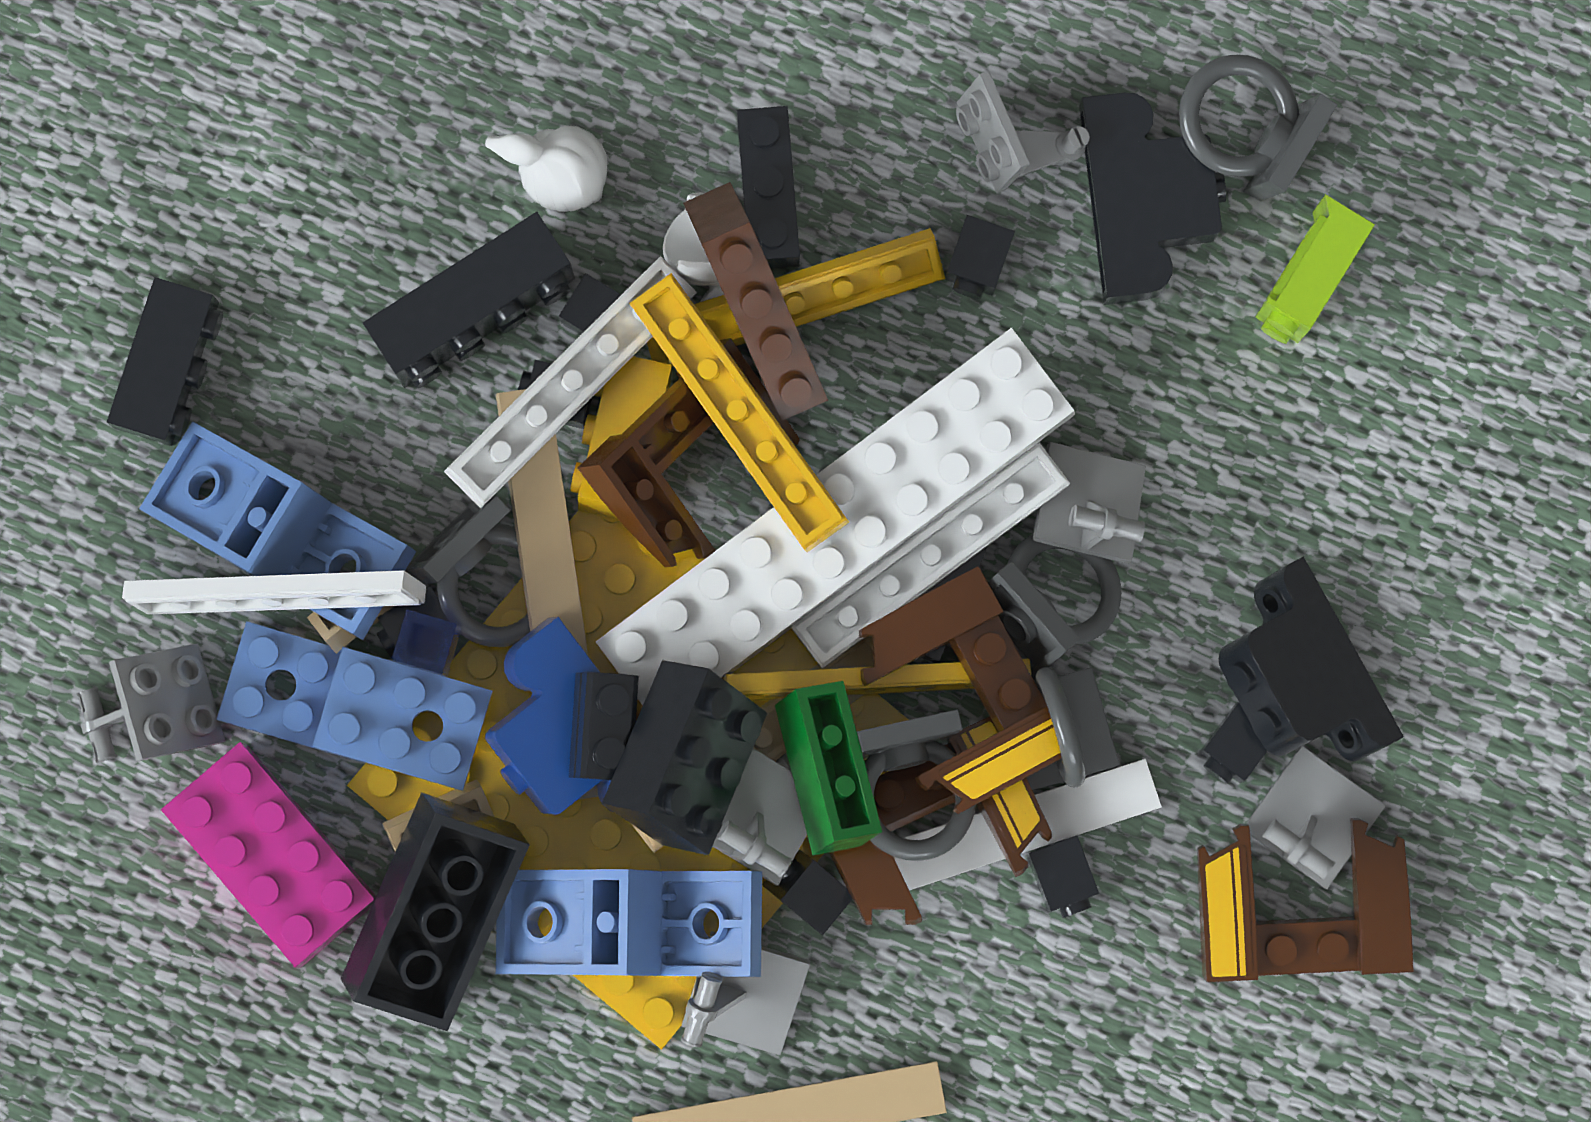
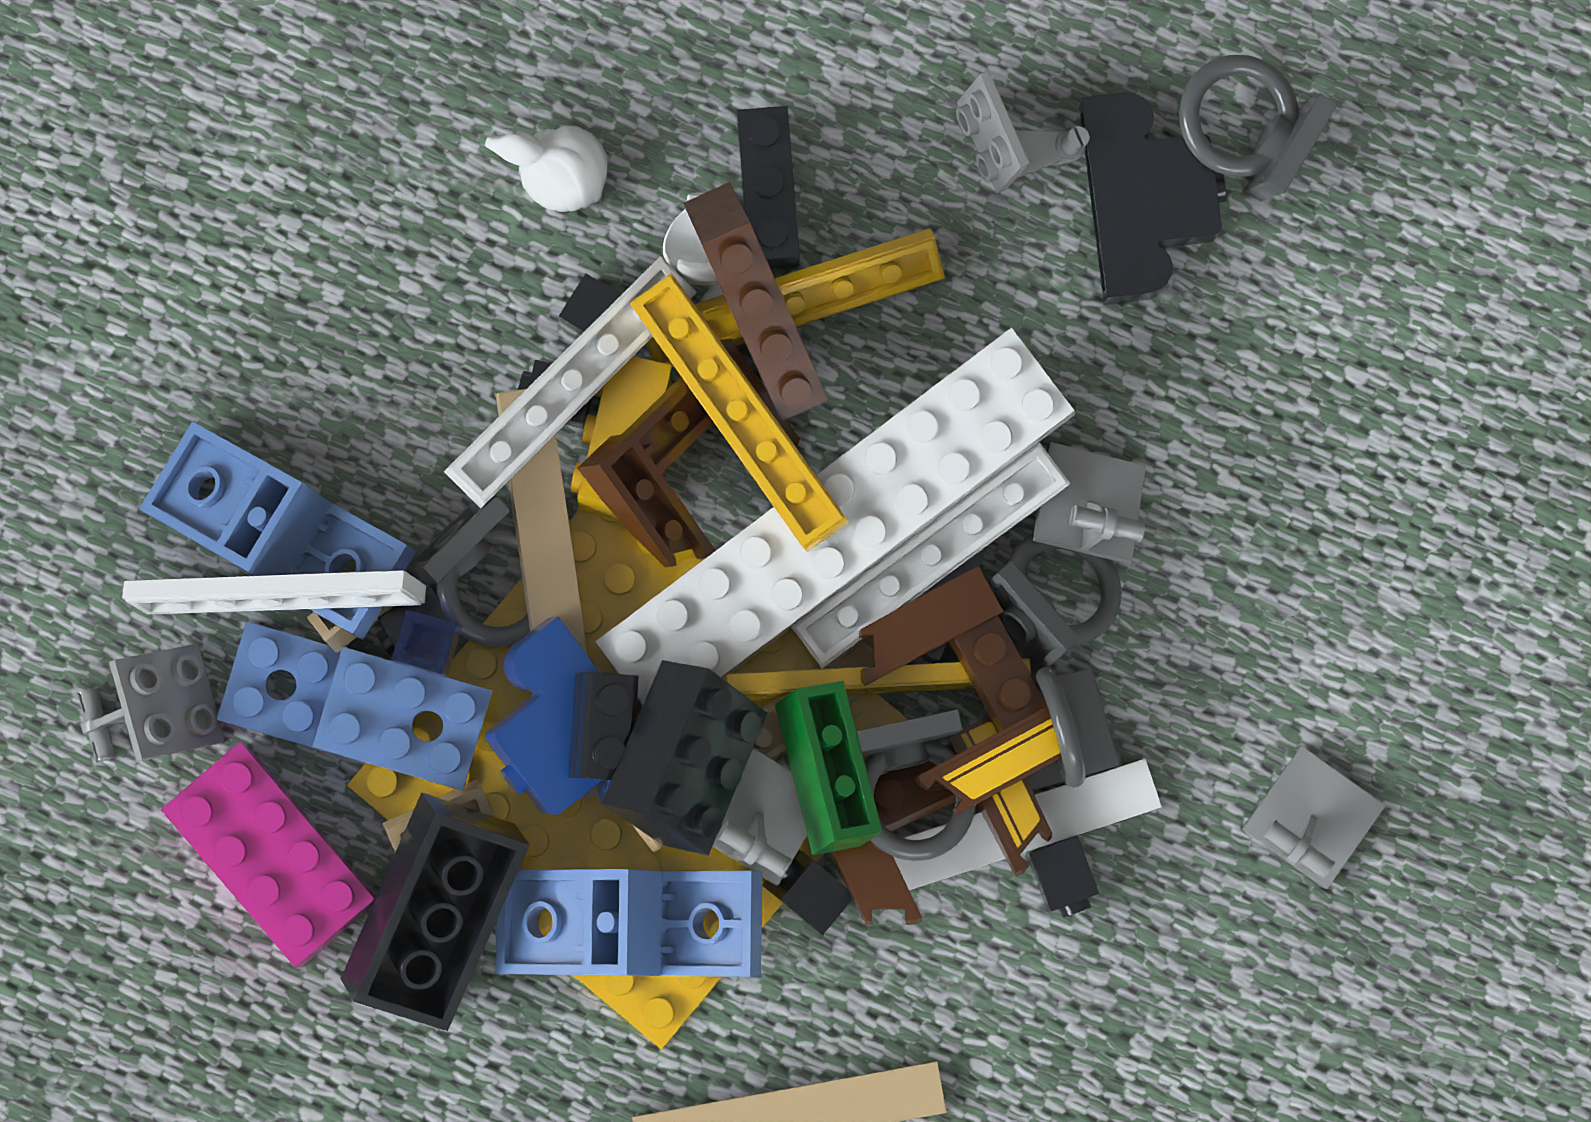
(165, 362): black brick -> none
(471, 301): black brick -> none
(747, 1008): light grey plate -> none
(979, 257): black brick -> none
(1233, 748): black brick -> none
(1303, 674): black brick -> none
(1313, 271): lime window -> none
(1369, 942): reddish brown wedge -> none

